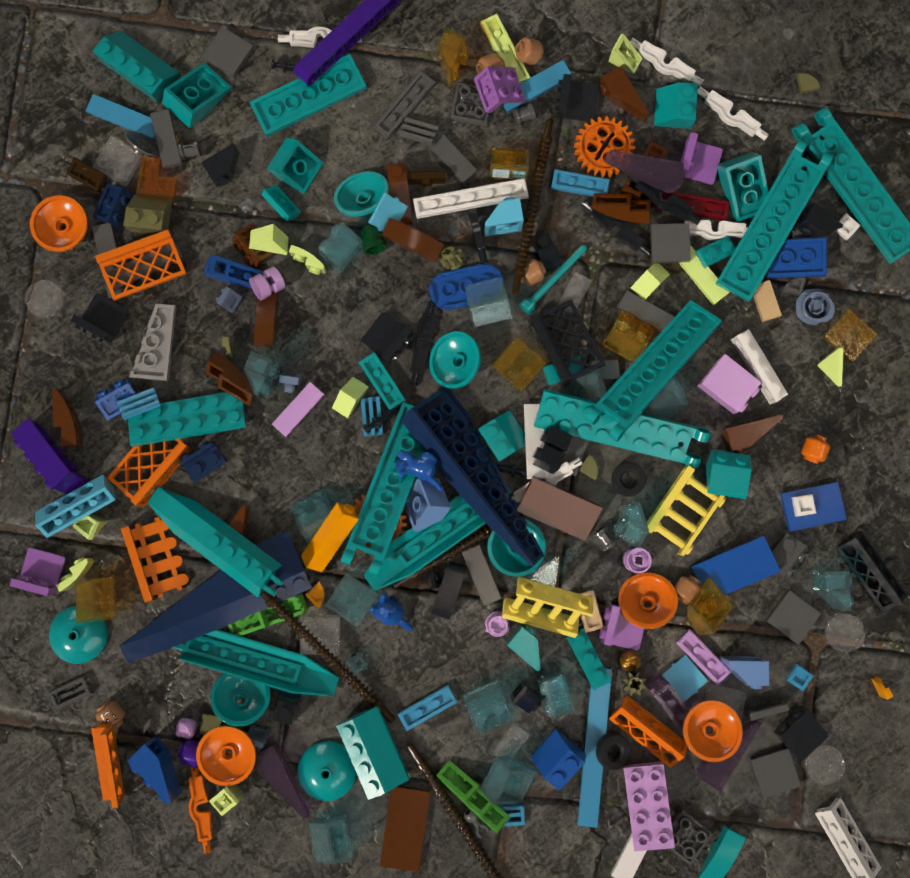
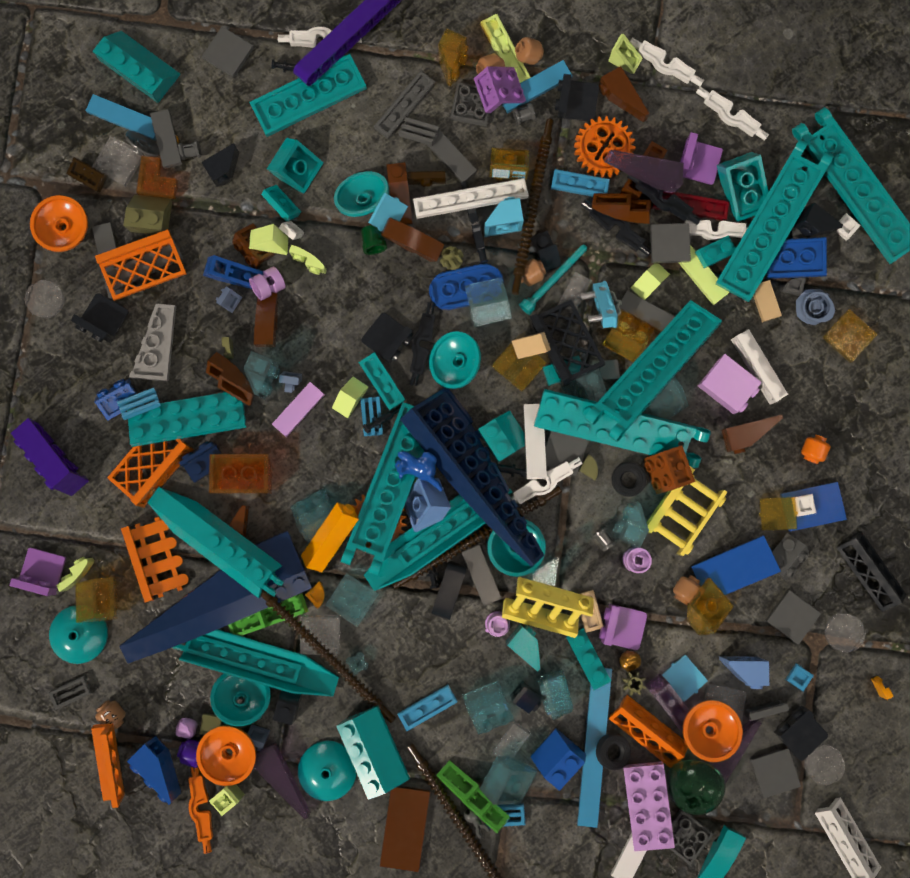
(66, 419): reddish brown slope -> none
(74, 506): medium azure brick -> none
(90, 525): yellowish green slope -> none
(113, 205): dark blue bracket -> none
(195, 94): teal slope -> none
(240, 474): none -> clear orange slope
(291, 230): none -> white tile
(332, 839): clear light blue slope -> none
(340, 247): clear light blue slope -> none
(390, 612): blue animal -> none
(531, 345): none -> tan tile
(550, 453): black piece -> none
(559, 508): reddish brown tile -> none
(604, 304): none -> medium azure piece
(649, 589): orange dish -> none
(669, 470): none -> dark orange bracket
(676, 105): teal slope -> none
(695, 787): none -> clear green piece
(703, 657): lavender tile -> none
(728, 474): teal slope -> none
(778, 513): none -> clear yellow piece
(807, 83): olive tile -> none
(833, 365): yellowish green slope -> none
(834, 588): clear light blue slope -> none

